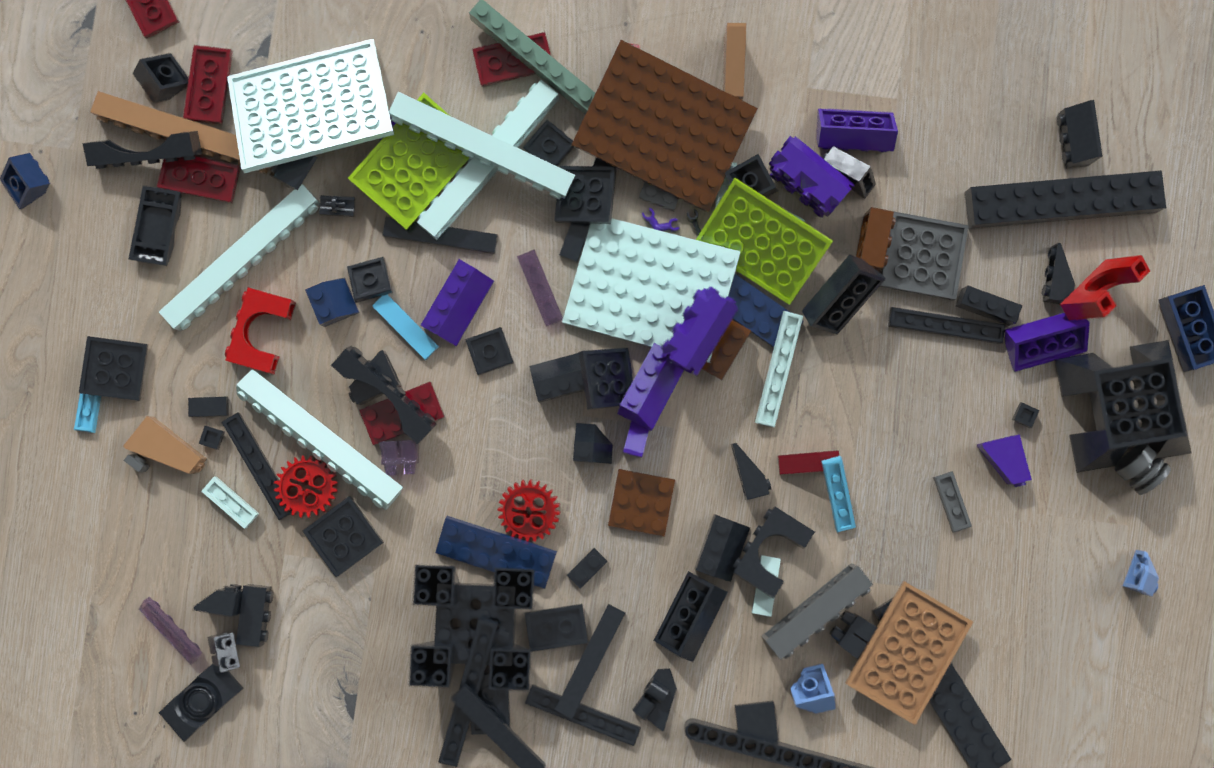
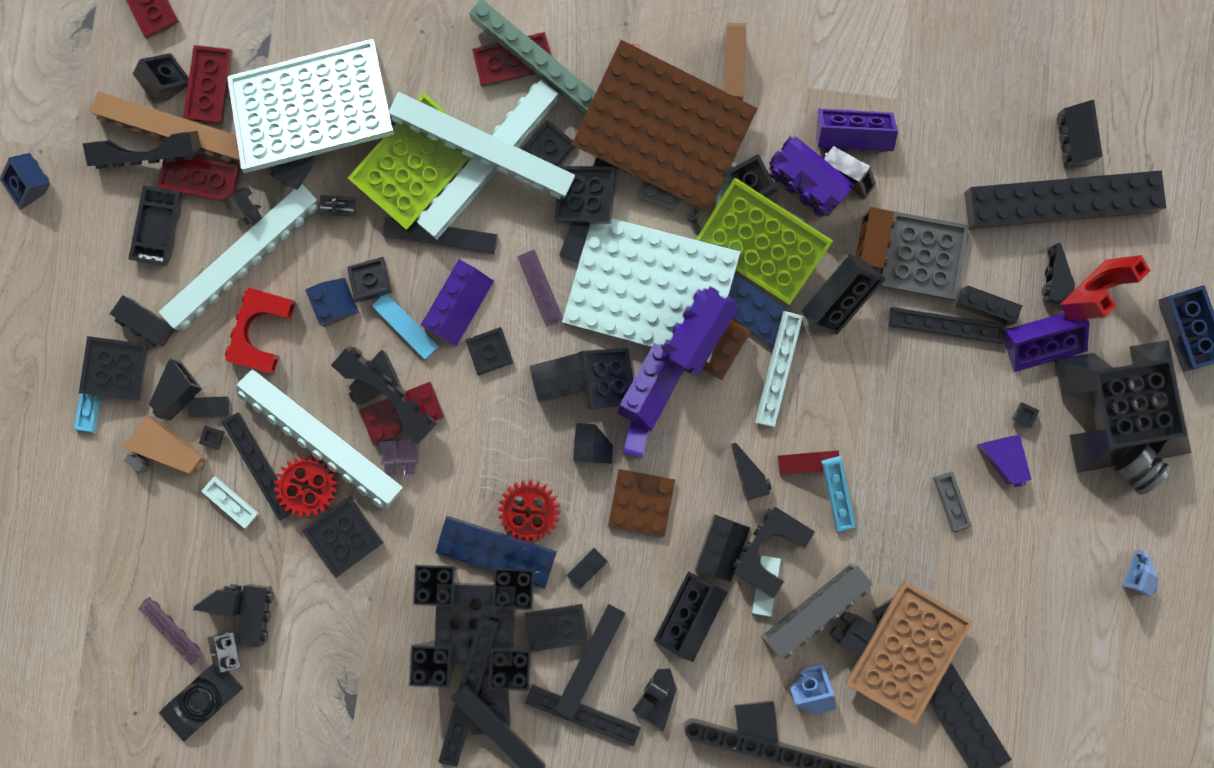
(142, 321): none -> black brick
(173, 390): none -> black slope
(242, 207): none -> black hips
(661, 227): dark purple arm -> none

